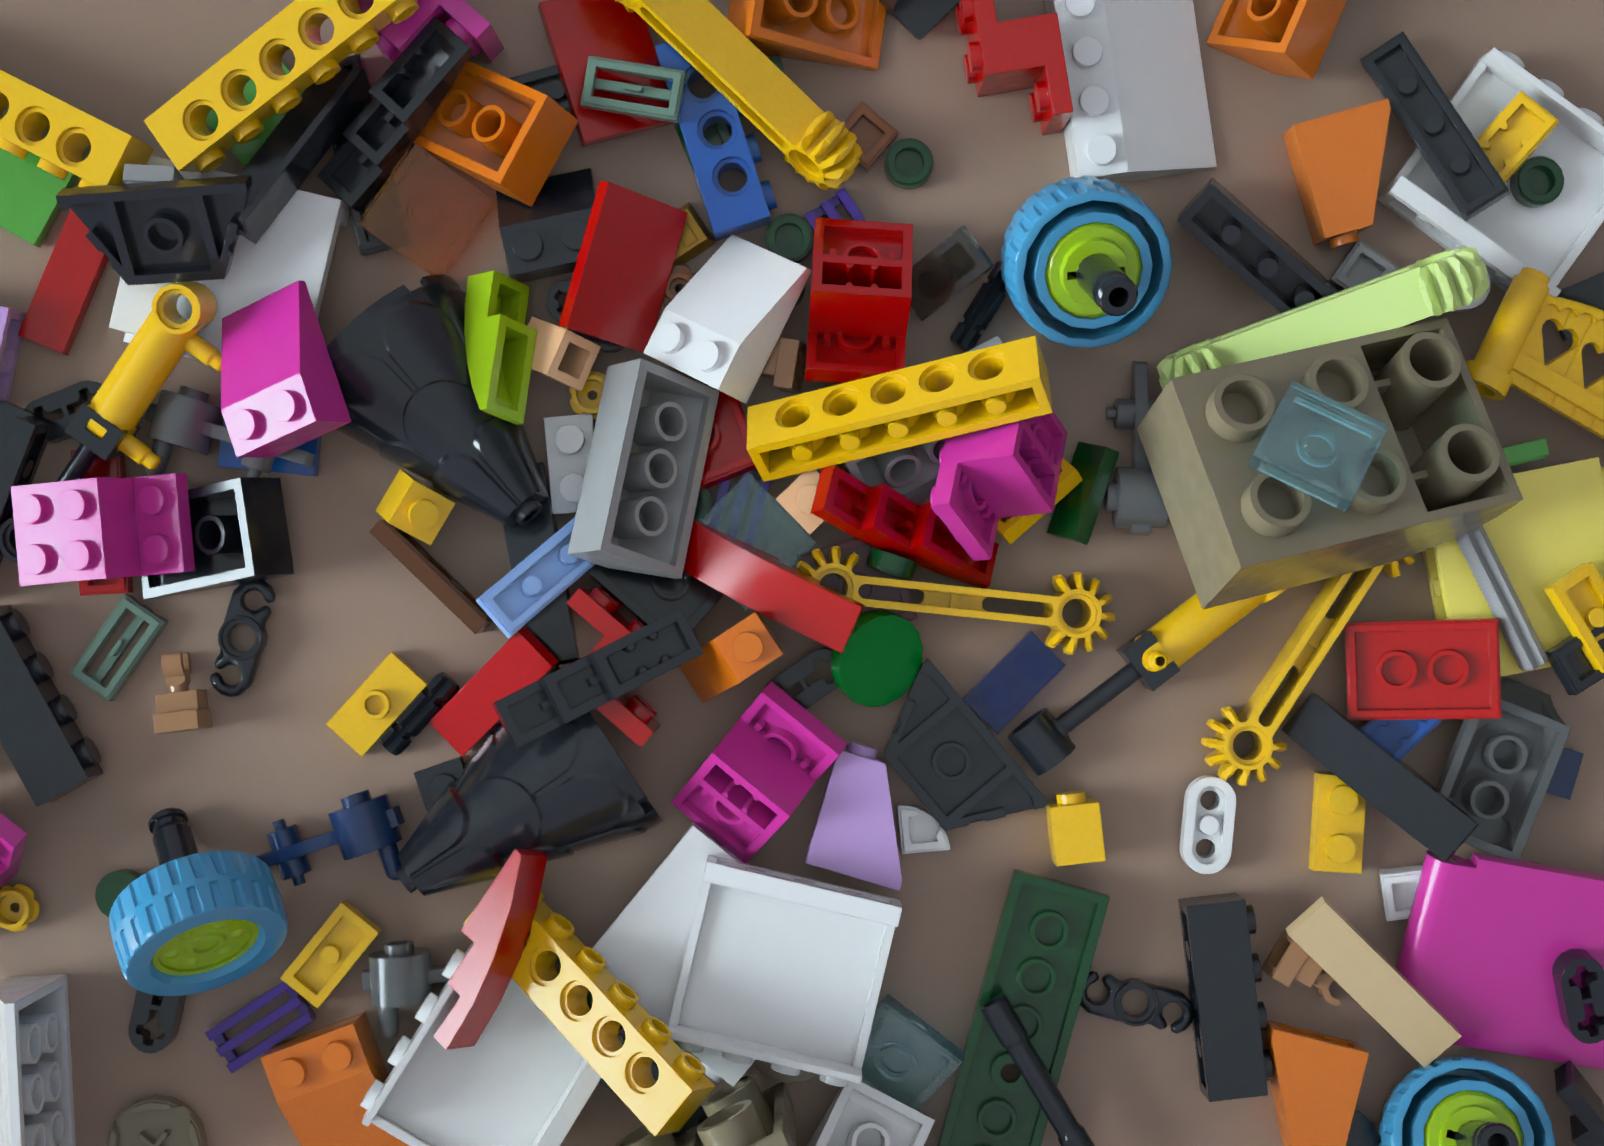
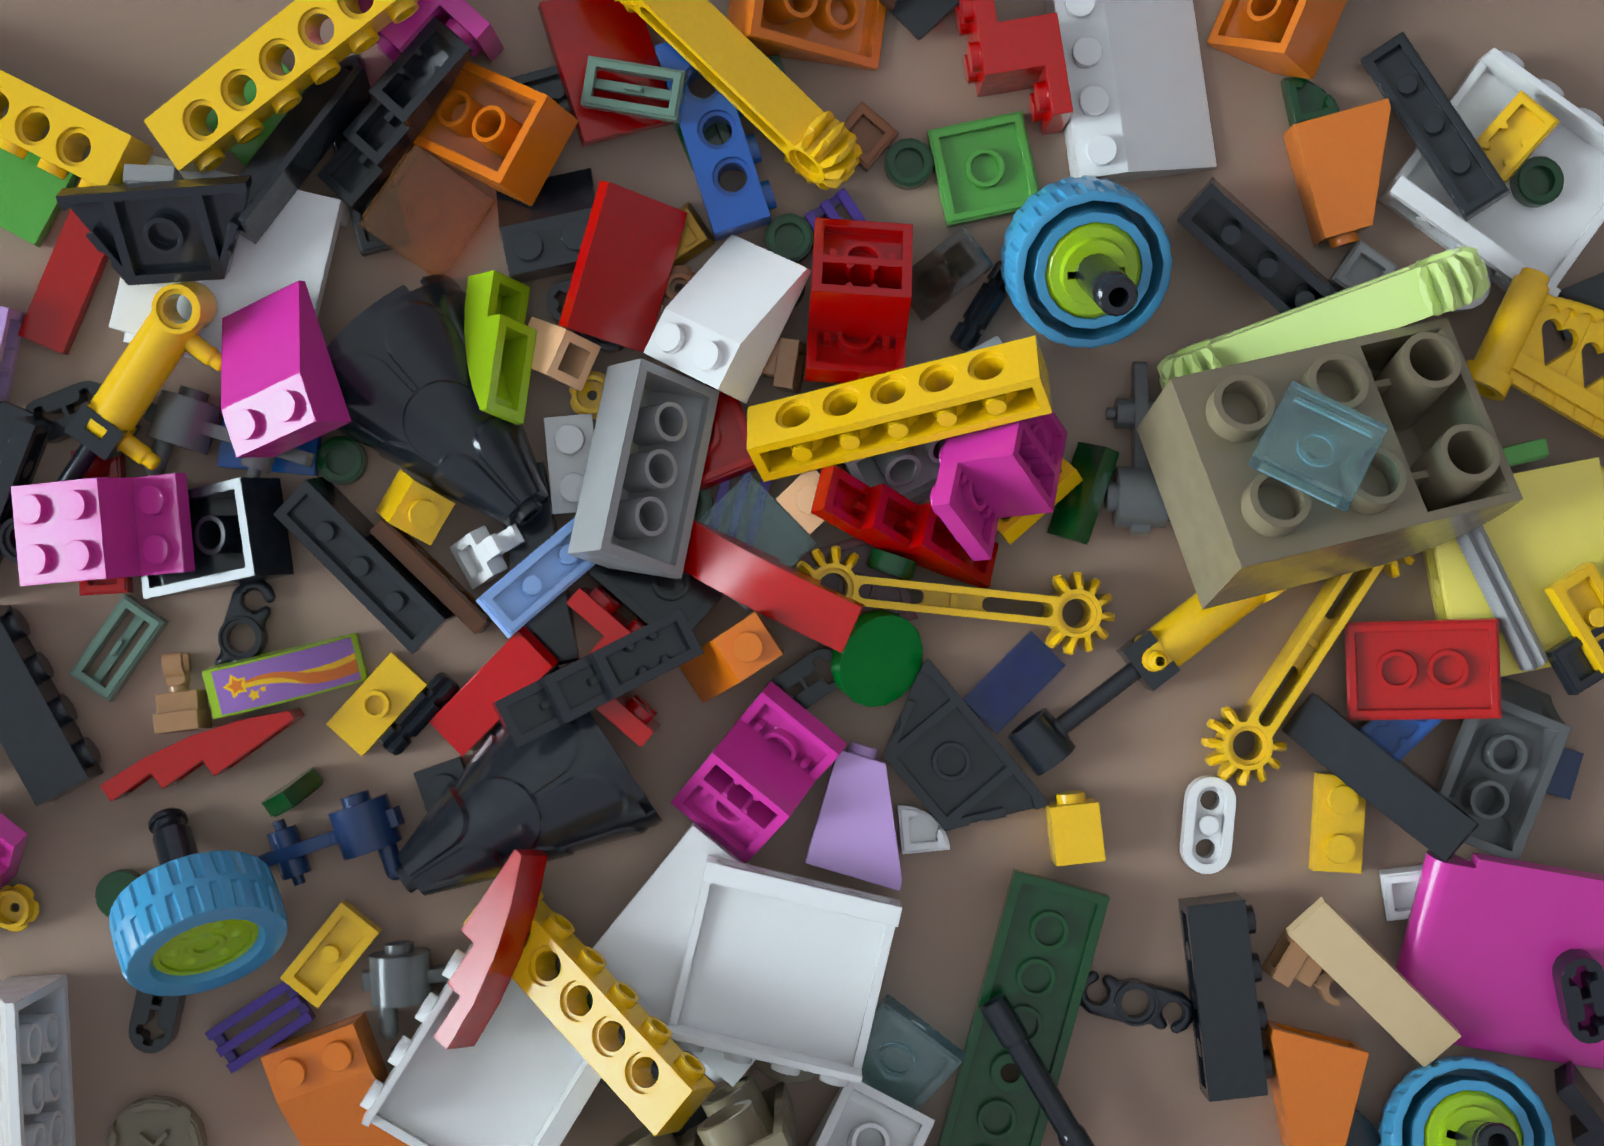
(217, 748): none -> red slope
(284, 675): none -> slope
(293, 792): none -> dark green tile
(341, 460): none -> dark green tile
(342, 542): none -> black panel
(482, 554): none -> white plate
(983, 168): none -> bright green tile
(1305, 100): none -> dark green tile

